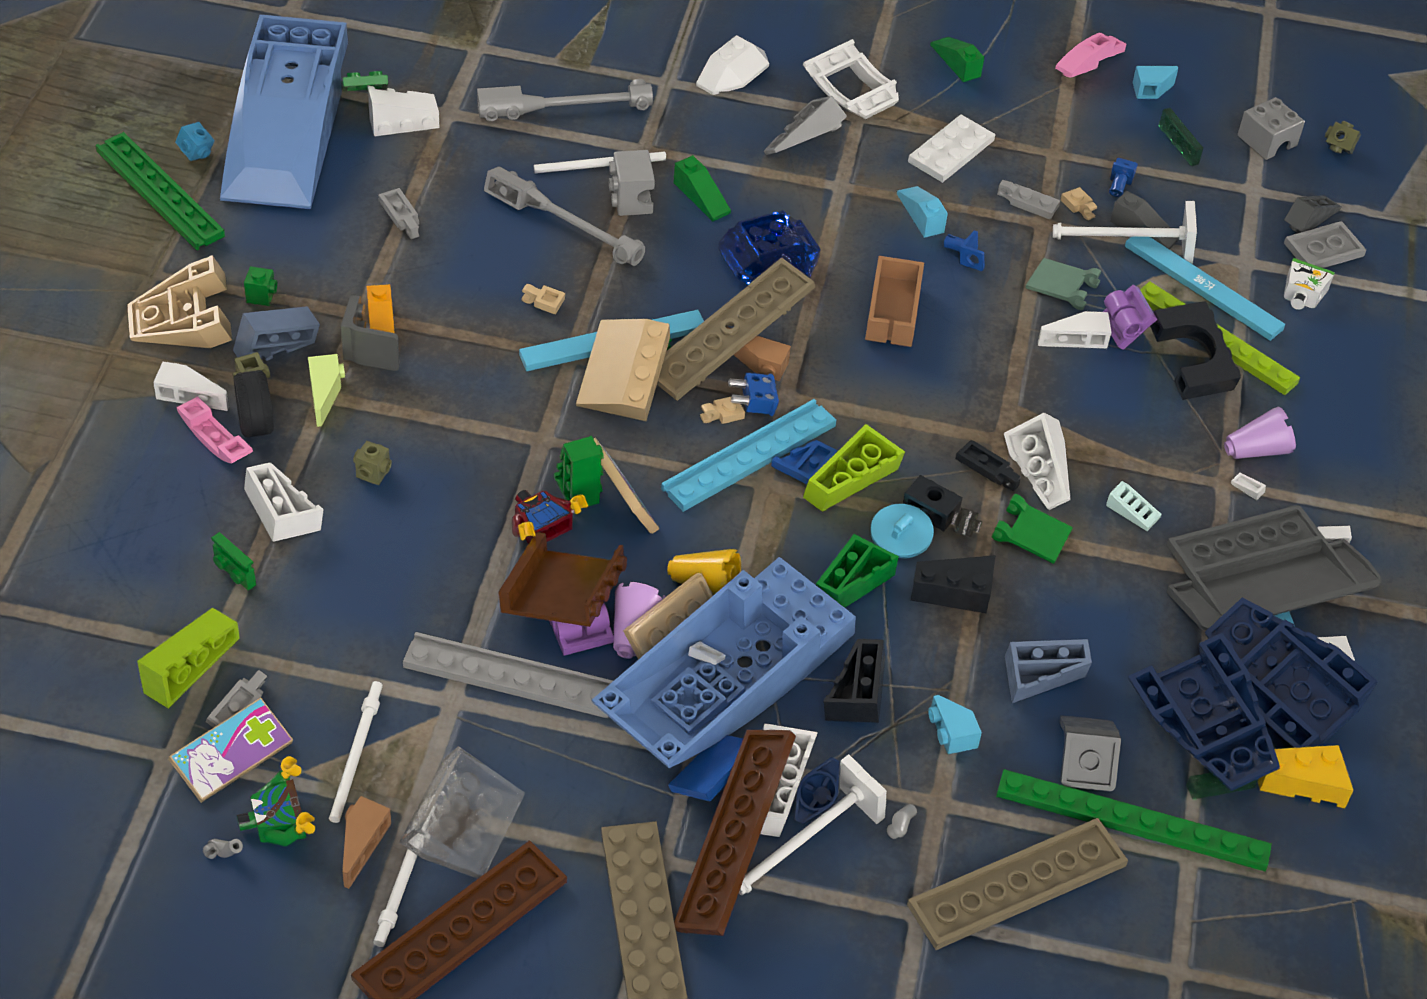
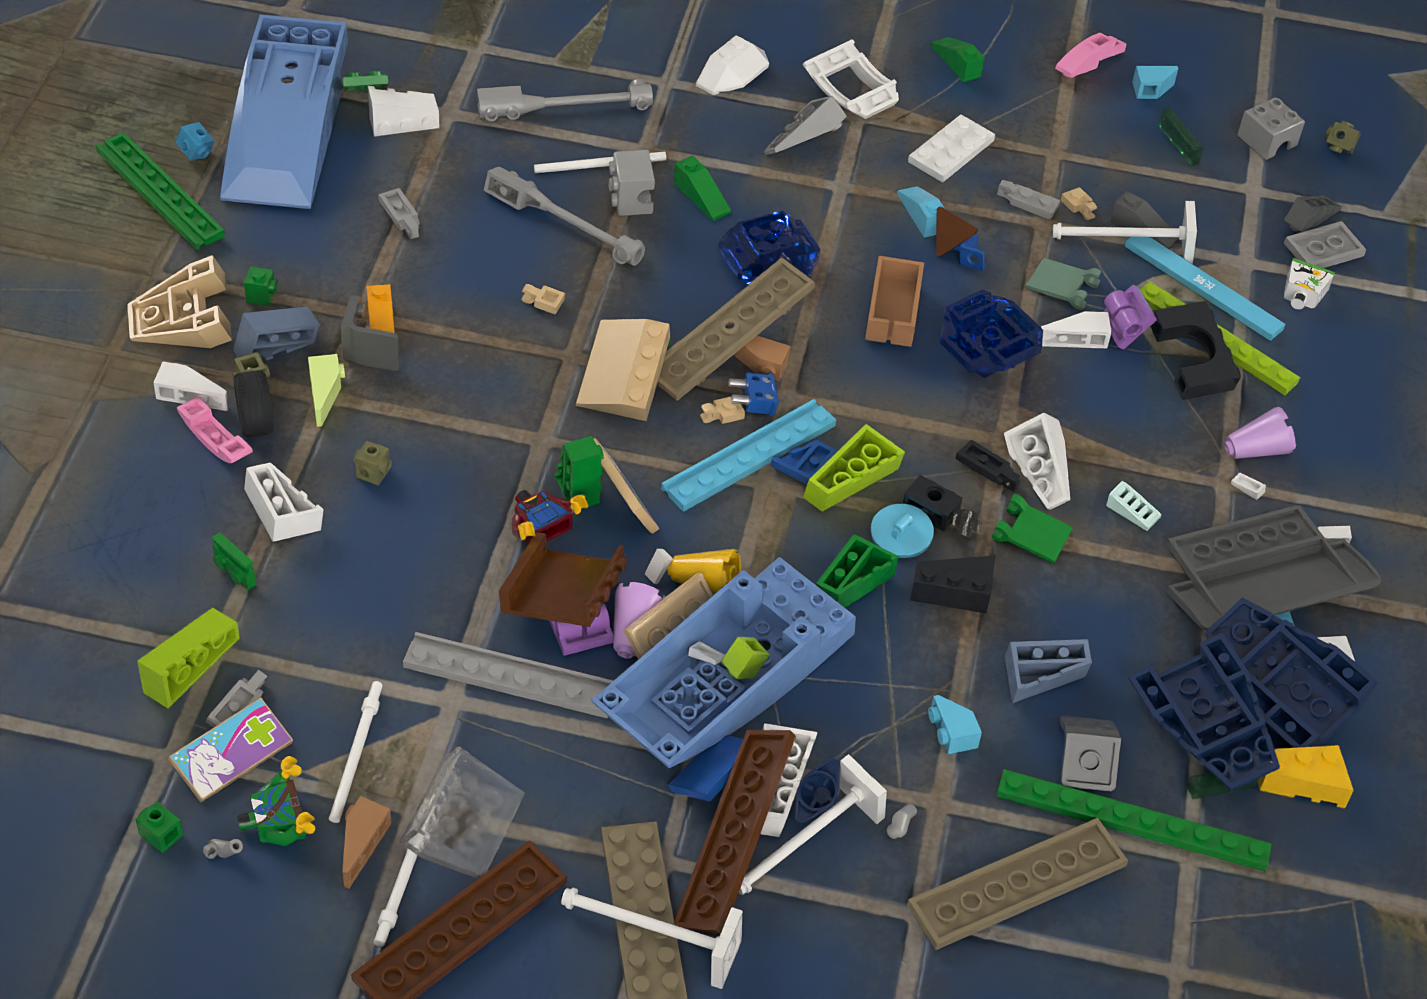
(159, 826): none -> green brick
(581, 346): medium azure tile -> none
(658, 565): none -> white piece
(723, 947): none -> white tile
(745, 658): none -> lime brick
(859, 686): black wedge -> none
(951, 231): none -> reddish brown piece
(989, 333): none -> clear blue piece
(1122, 174): blue bracket -> none

